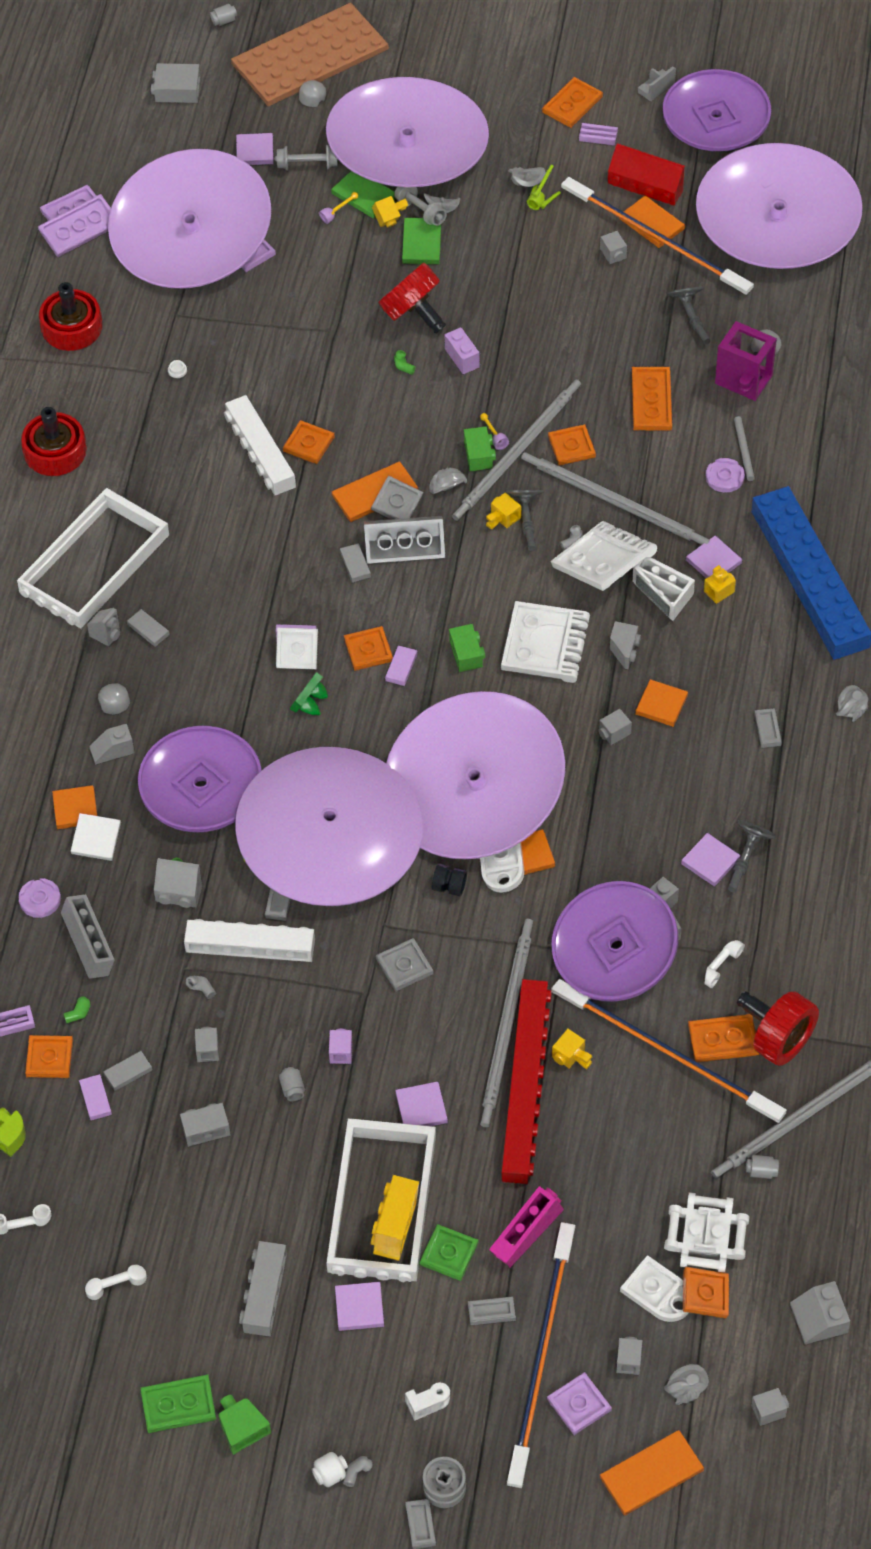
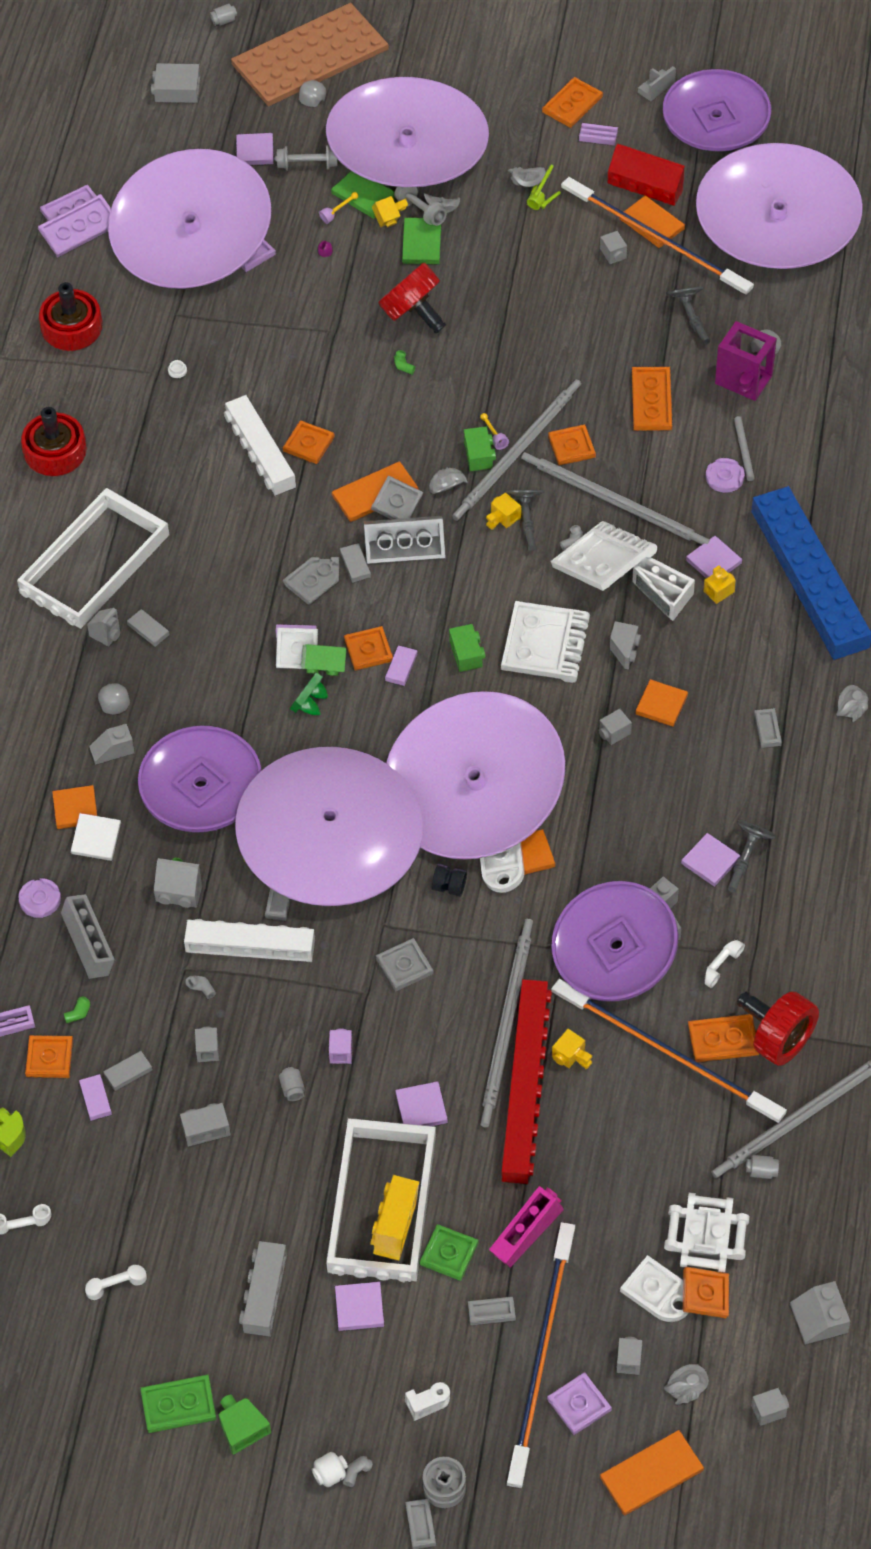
(313, 578): none -> light grey tile
(323, 658): none -> bright green brick
(328, 250): none -> magenta hinge
(462, 350): lavender brick -> none

